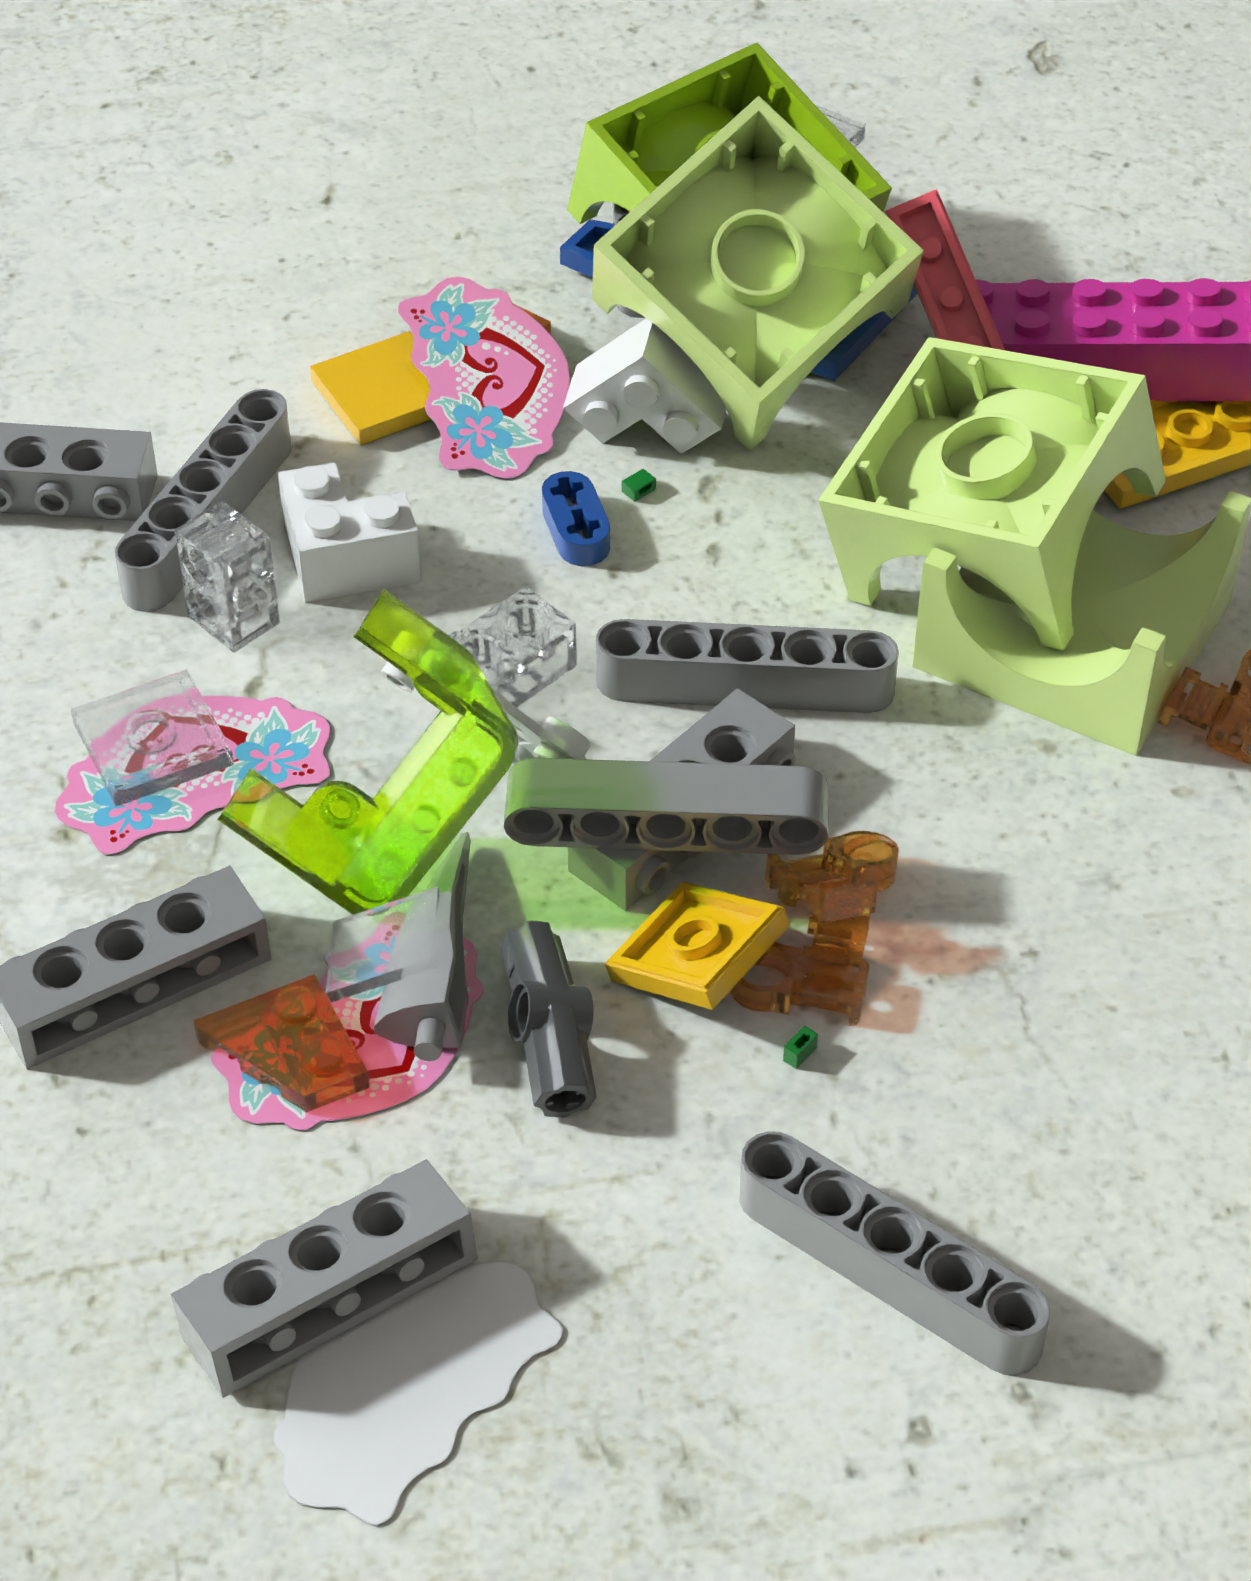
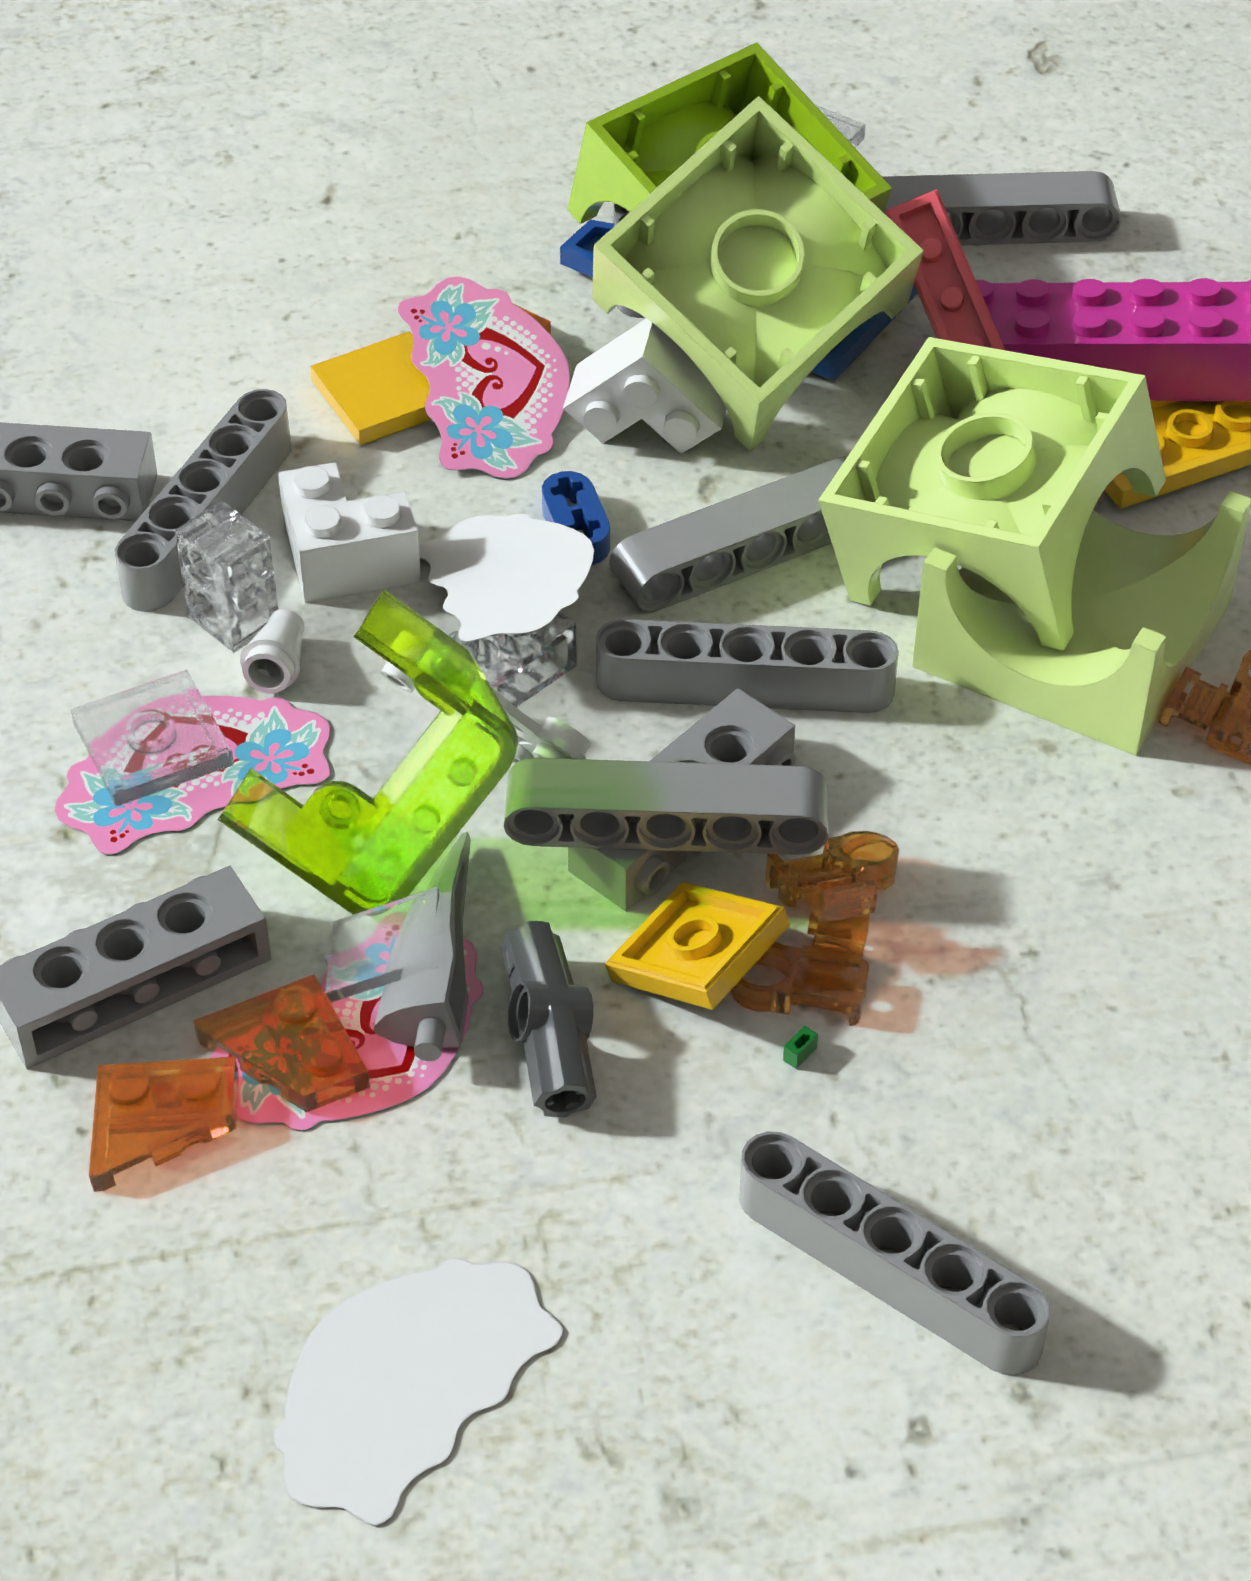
(158, 1112): none -> clear orange wing
(274, 654): none -> white cone
(324, 1277): light grey brick -> none
(507, 572): none -> white sticker
(638, 485): green piece -> none
(725, 540): none -> light grey beam
(1019, 205): none -> light grey beam

